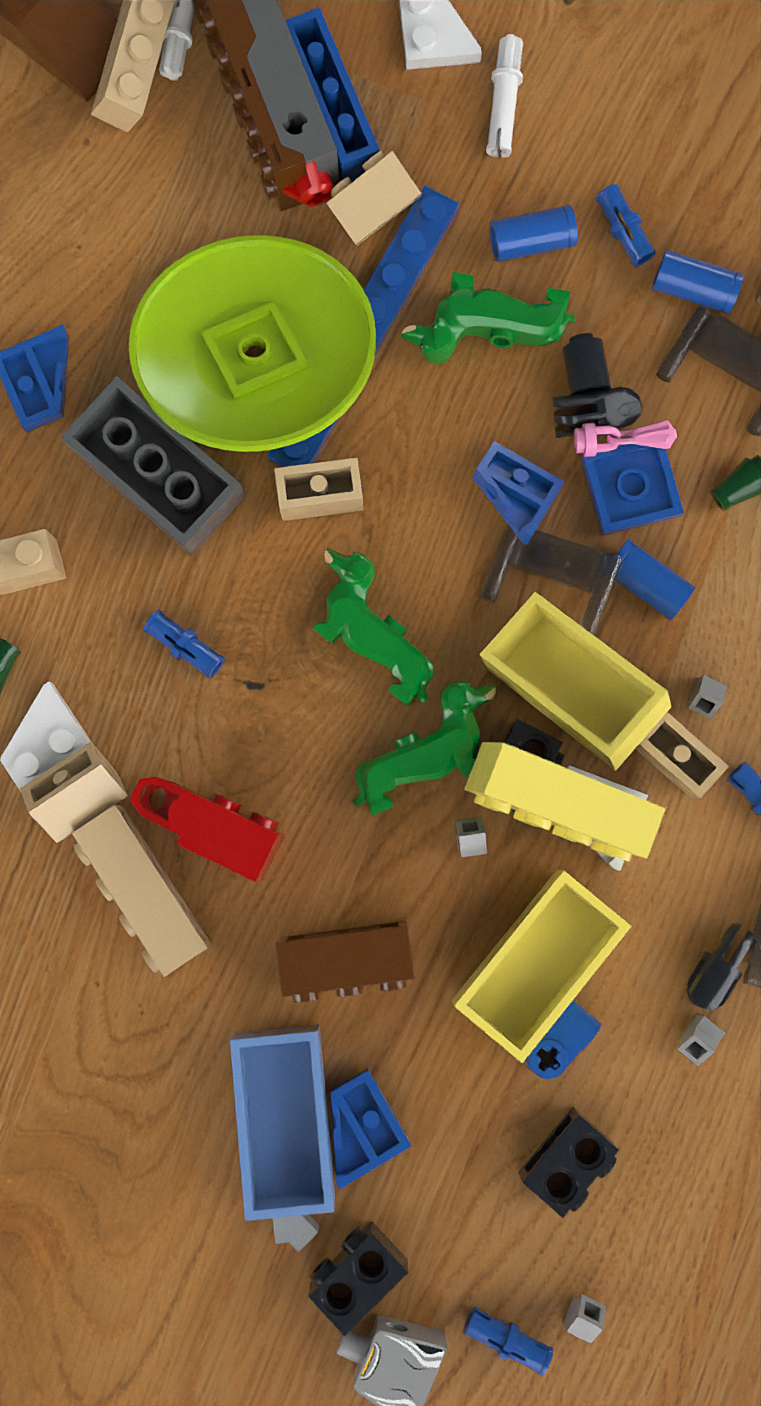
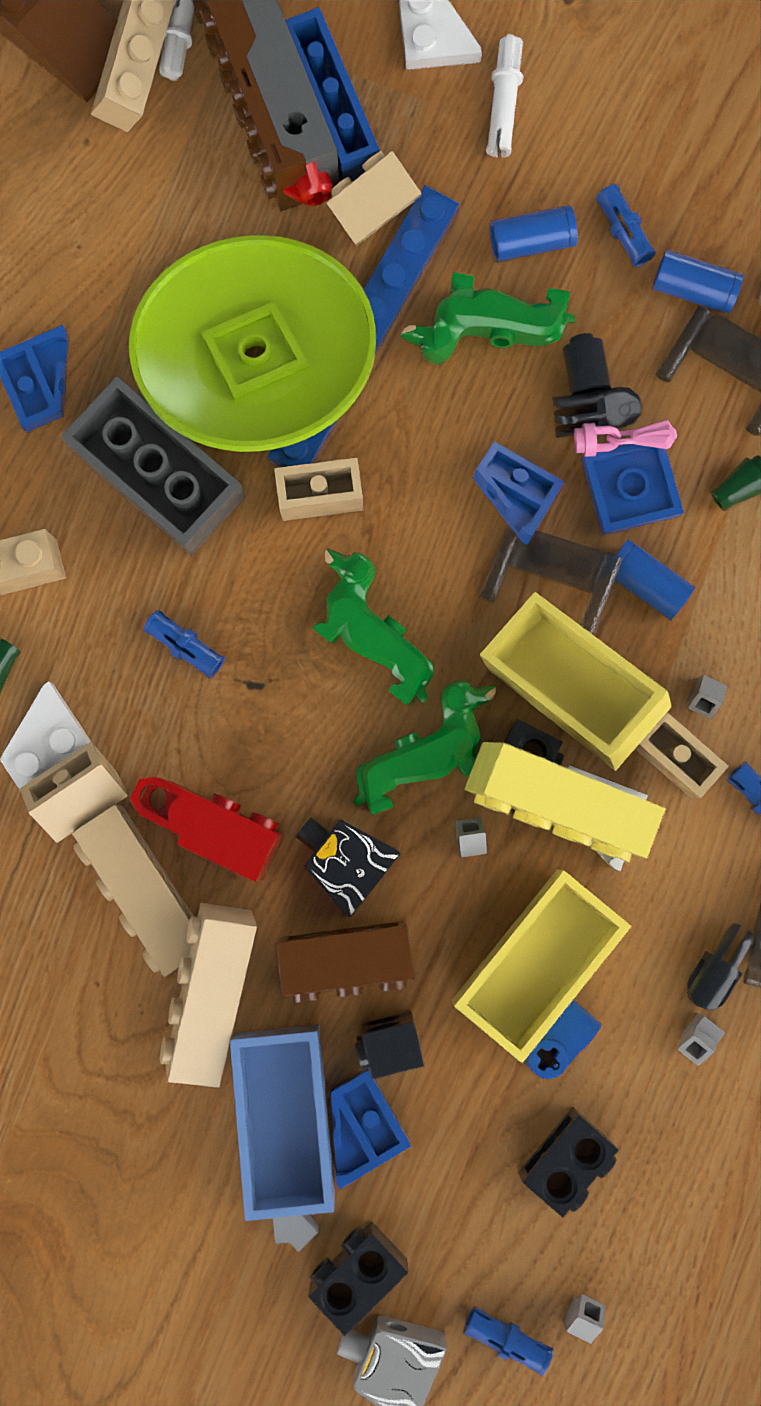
(209, 994): none -> tan brick
(346, 861): none -> black torso
(389, 1045): none -> black brick

